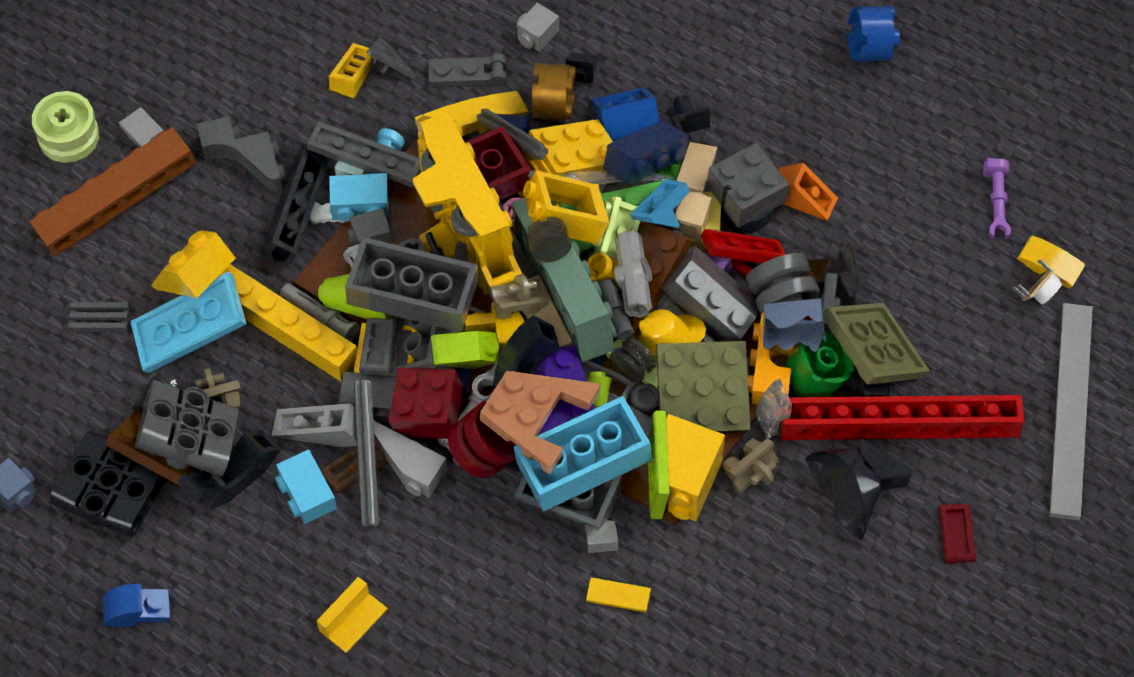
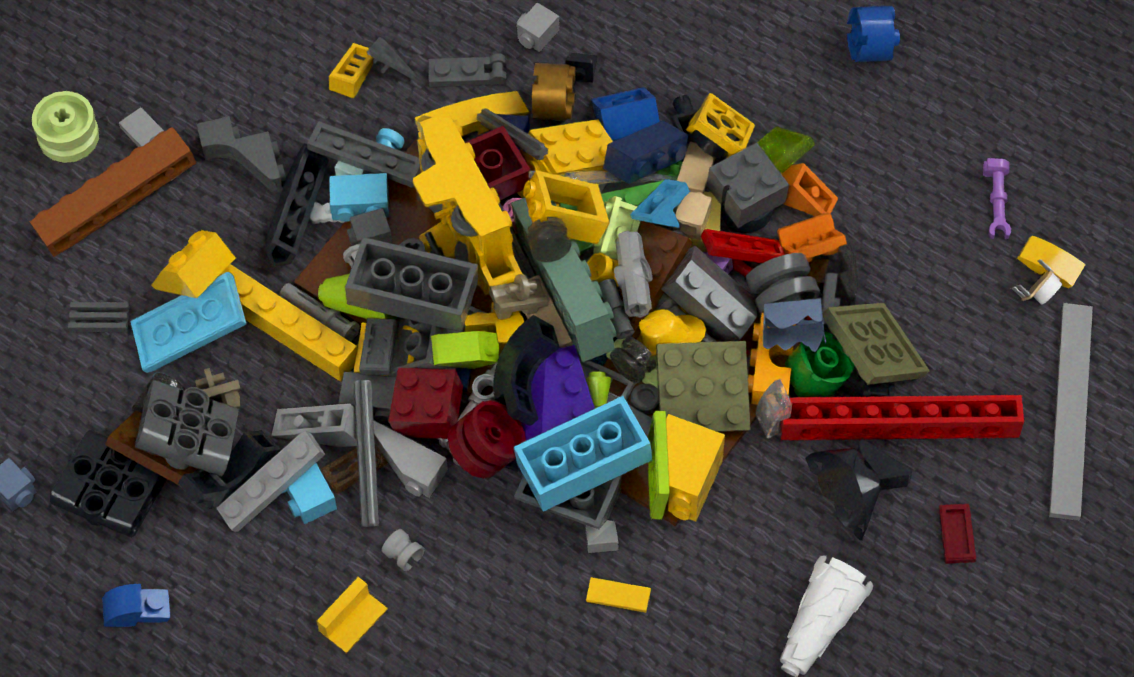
(270, 481): none -> light grey plate
(401, 548): none -> light grey wheel
(523, 406): nougat wing -> none
(720, 128): none -> yellow piece
(754, 467): dark tan hips -> none
(785, 147): none -> clear neon green tile
(812, 237): none -> orange bracket
(825, 608): none -> white cone

